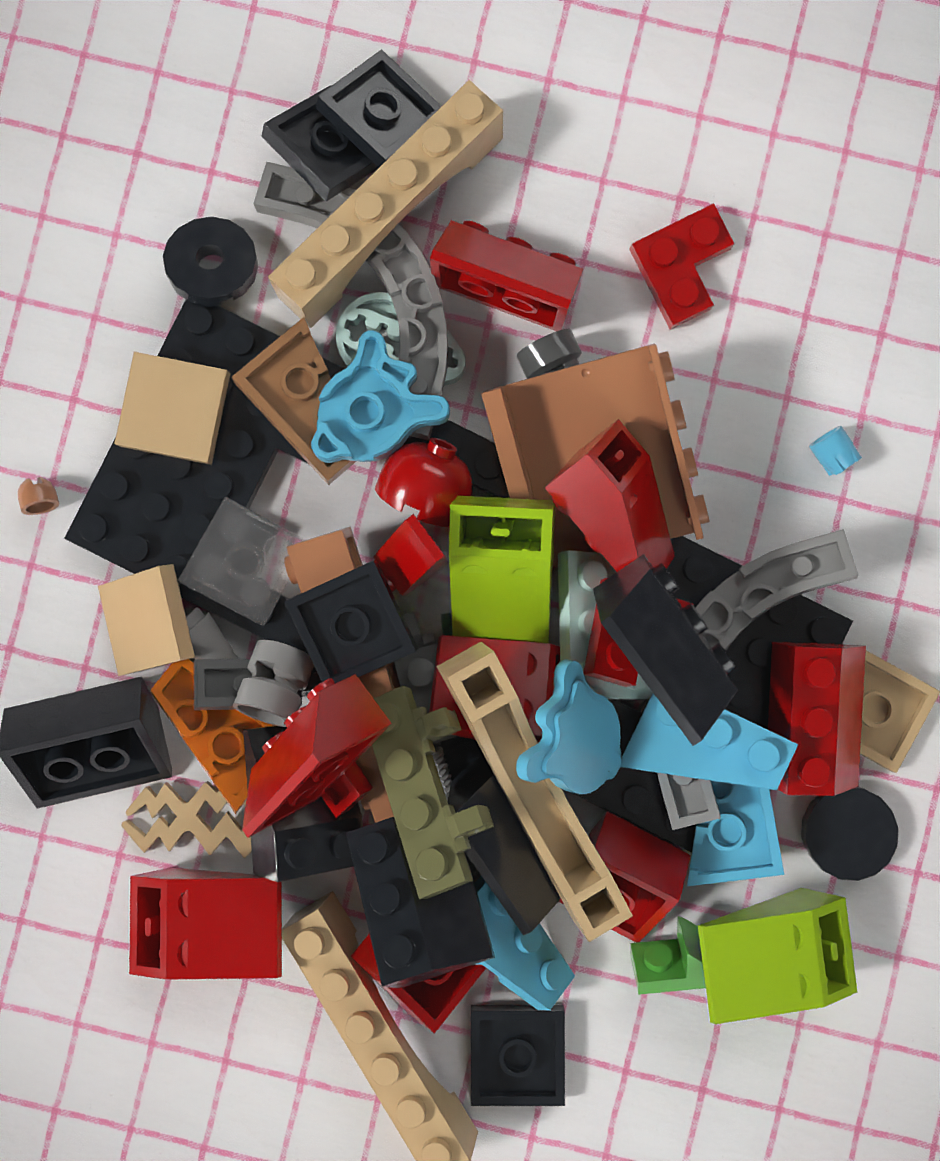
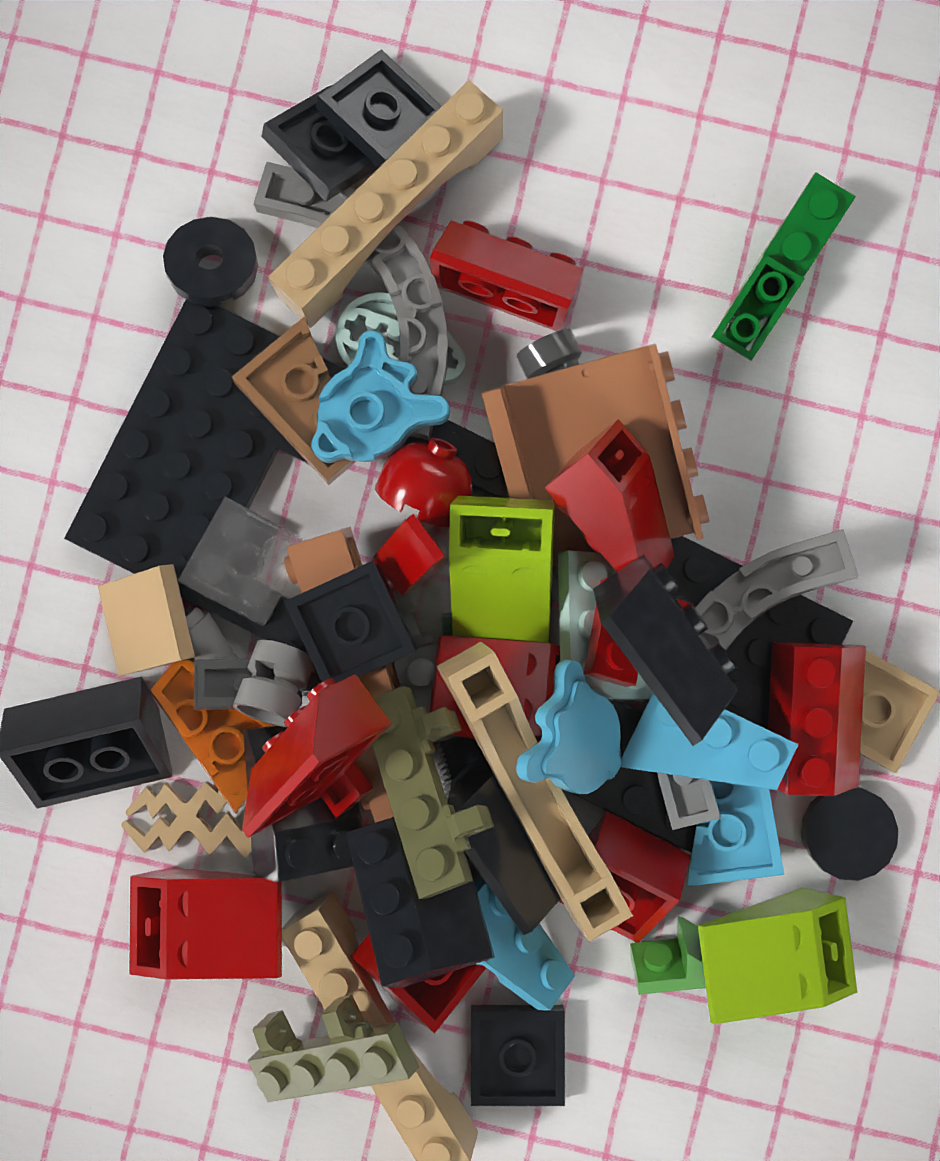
(38, 497): nougat hinge -> none
(172, 408): tan tile -> none
(343, 1060): none -> olive hinge
(670, 258): red plate -> none
(783, 266): none -> green slope
(835, 451): medium azure hose -> none

